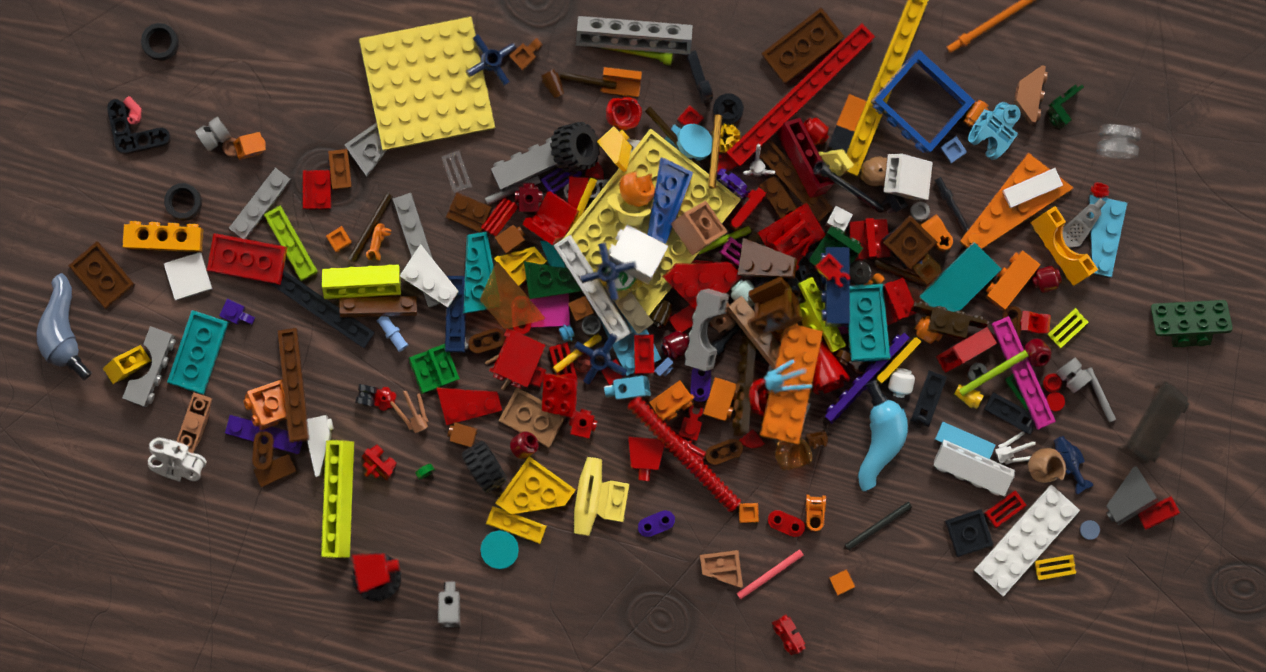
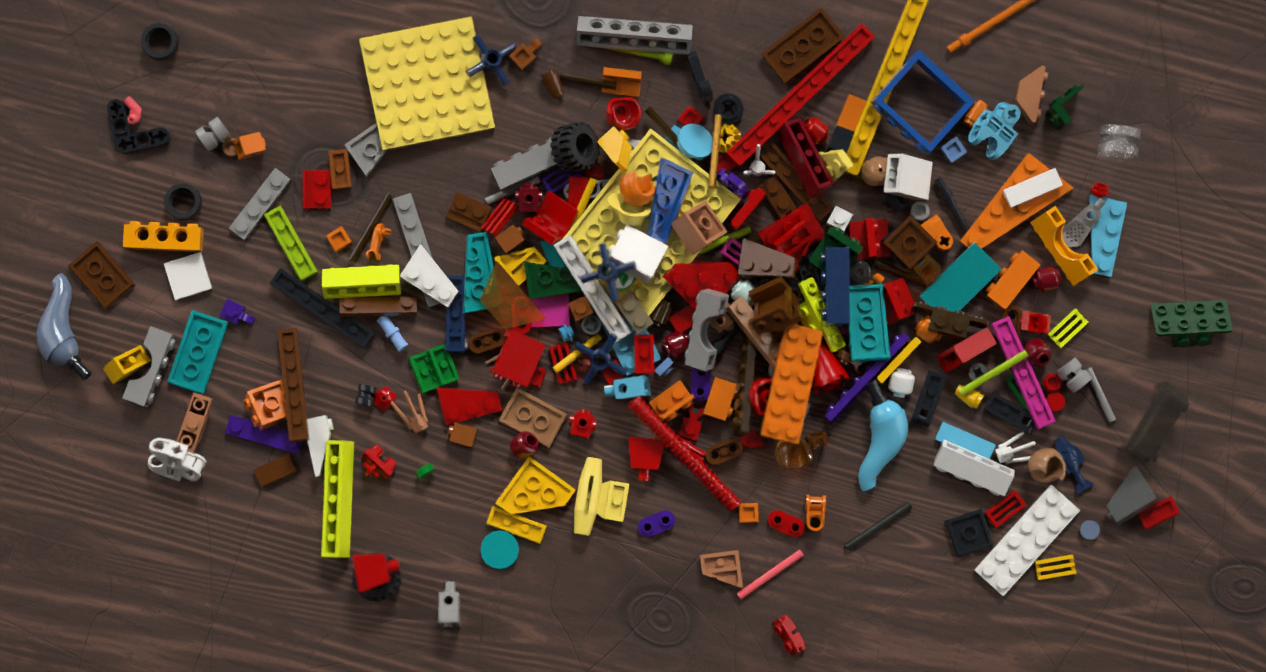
(247, 258): red tile -> none
(261, 449): reddish brown plate -> none
(461, 187): clear tile -> none
(484, 467): black tyre -> none
(559, 394): red bracket -> none
(774, 381): medium azure plant -> none
(823, 170): black piece -> none
(830, 268): red plate -> none
(842, 582): orange tile -> none

